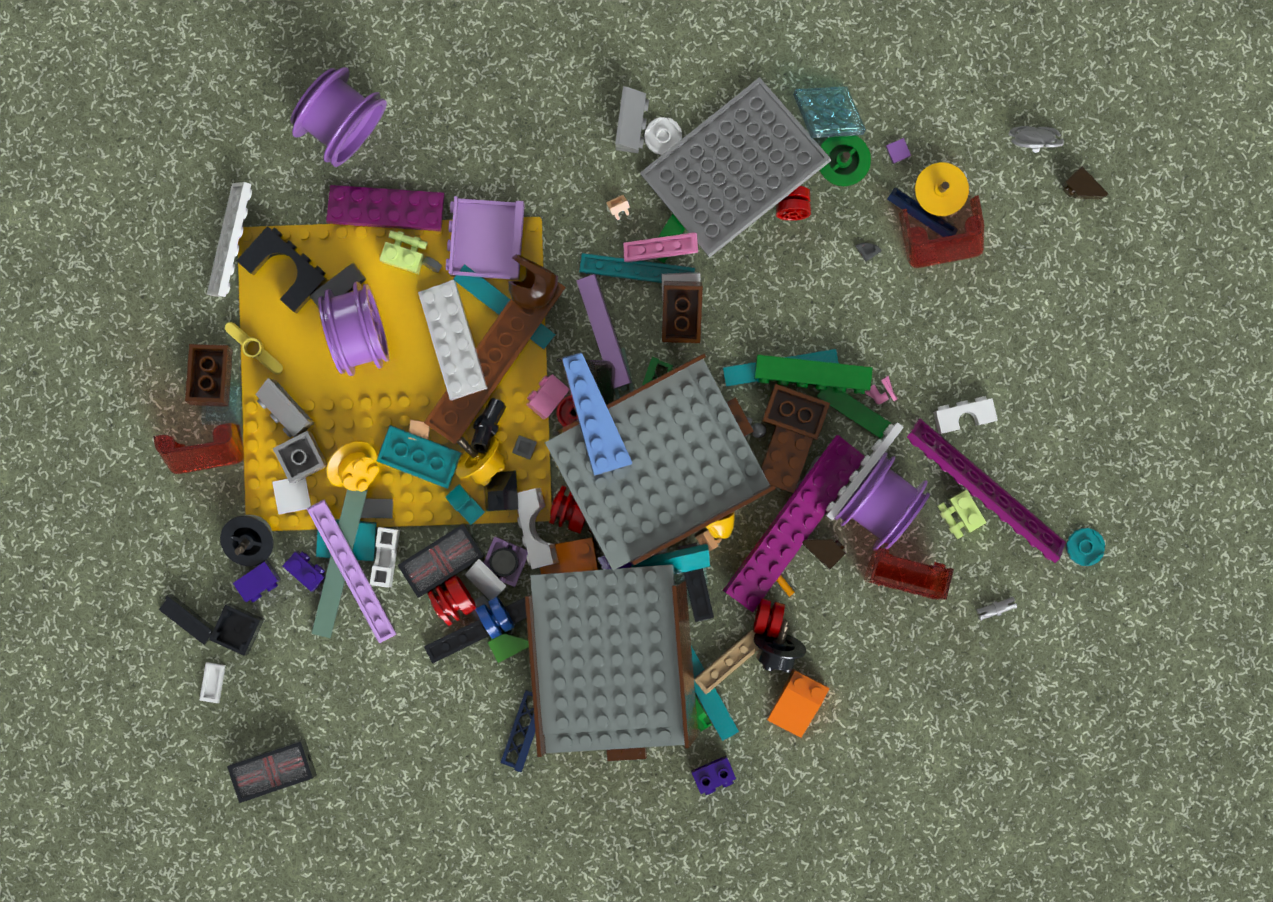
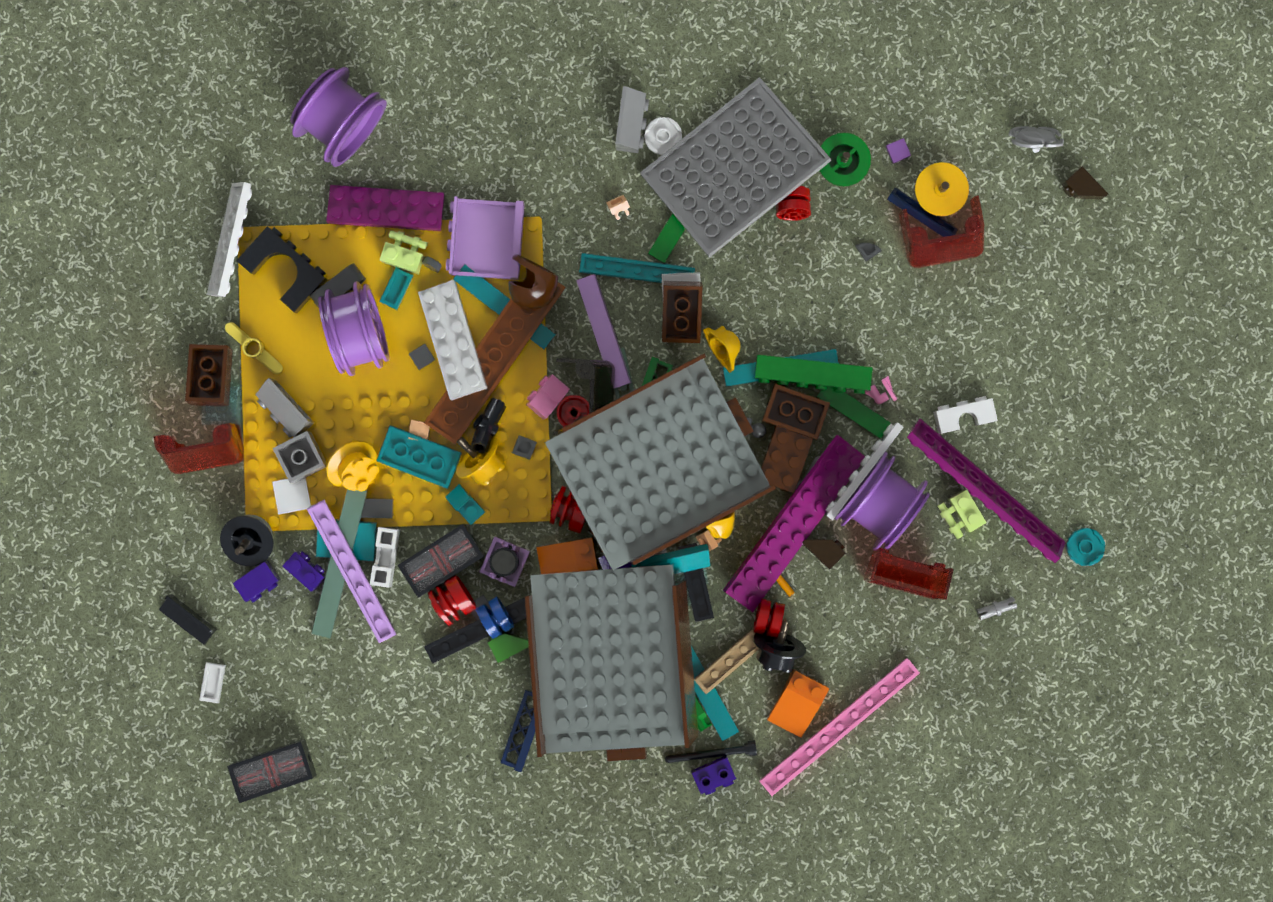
(236, 629): black container -> none
(396, 288): none -> teal tile
(422, 356): none -> dark grey tile
(485, 580): white tile -> none
(501, 492): black slope -> none
(539, 552): white arch -> none
(598, 429): medium blue wing -> none
(660, 247): bright pink tile -> none
(724, 345): none -> yellow hat
(748, 748): none -> black piece
(829, 112): clear light blue plate -> none
(839, 726): none -> bright pink plate

